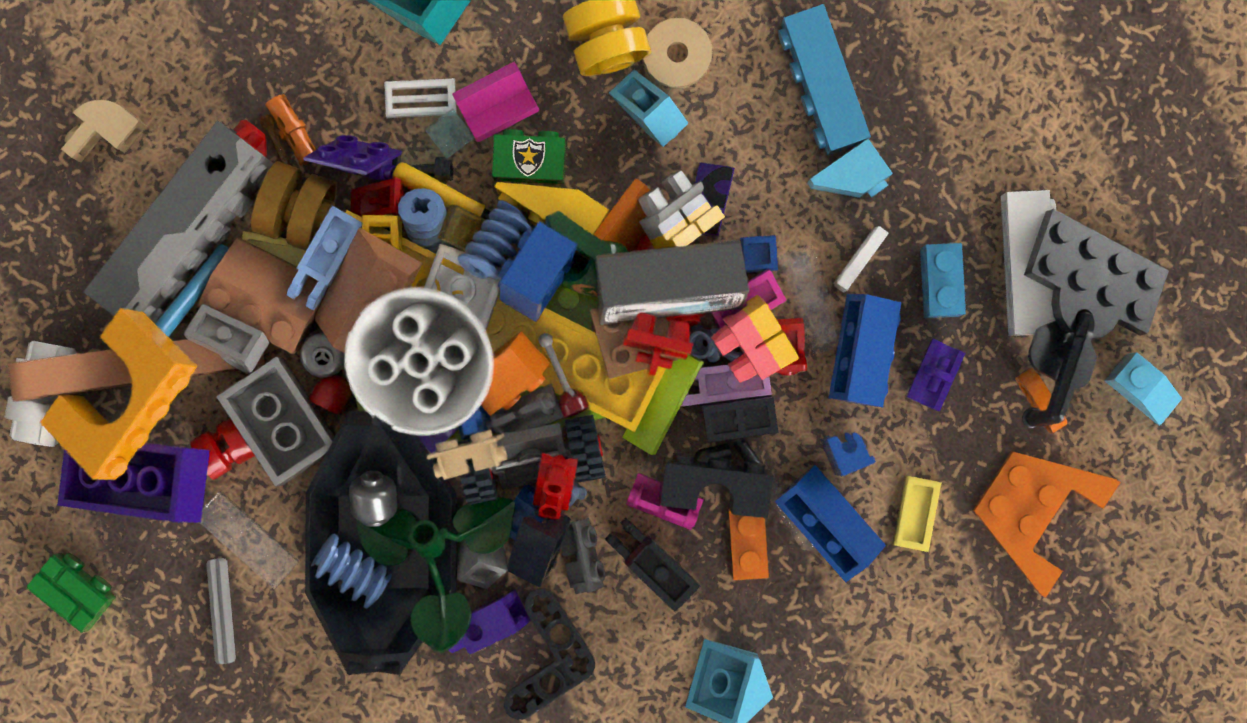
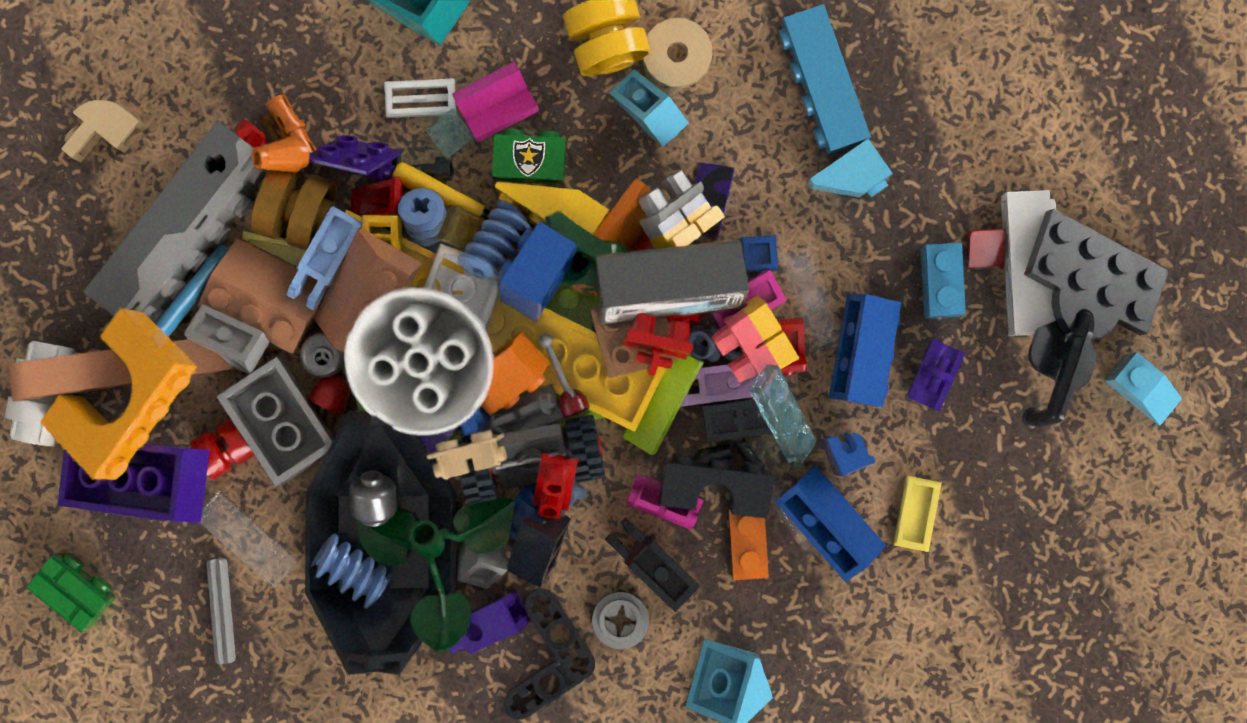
(283, 155): none -> orange cone
(587, 572): dark grey hinge -> none
(607, 631): none -> light grey gear
(783, 415): none -> clear light blue plate
(860, 259): white tile -> none
(986, 248): none -> slope
(1024, 502): orange wing -> none
(1037, 394): orange beam -> none

